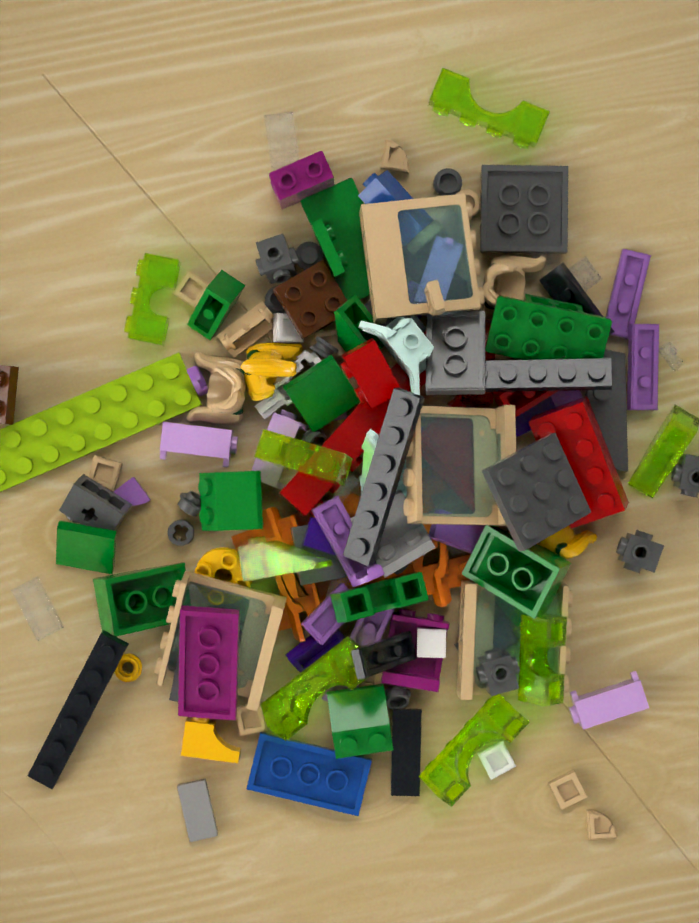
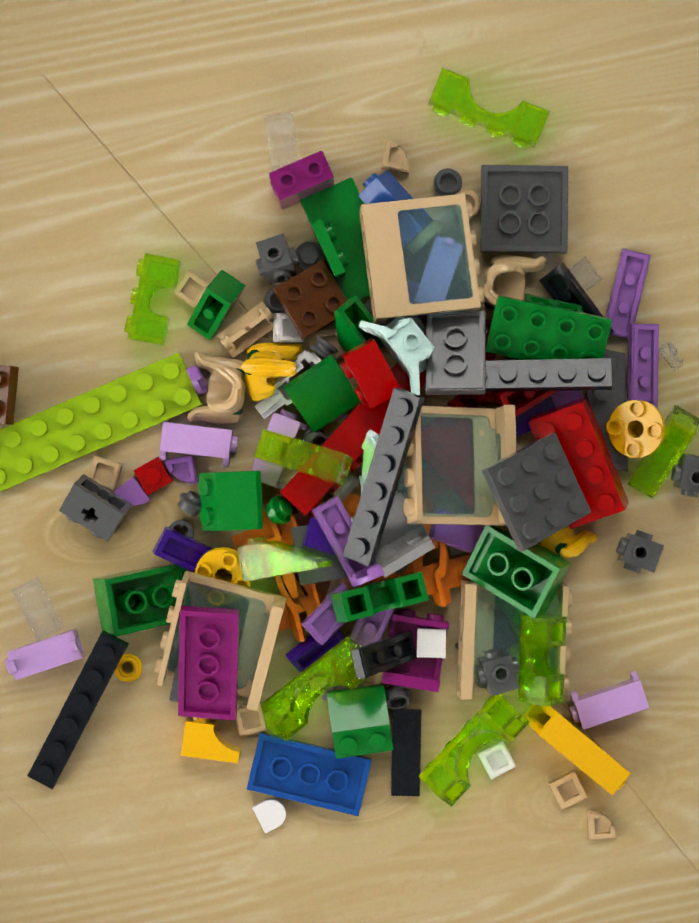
(44, 654): none -> lavender brick
(85, 547): green tile -> none
(153, 475): none -> red plate
(180, 549): none -> dark purple tile
(183, 469): none -> medium lavender tile
(197, 810): light grey tile -> none
(270, 813): none -> white tile
(279, 510): none -> green plate
(434, 298): tan tile -> none
(577, 747): none -> yellow slope
(636, 428): none -> yellow plate

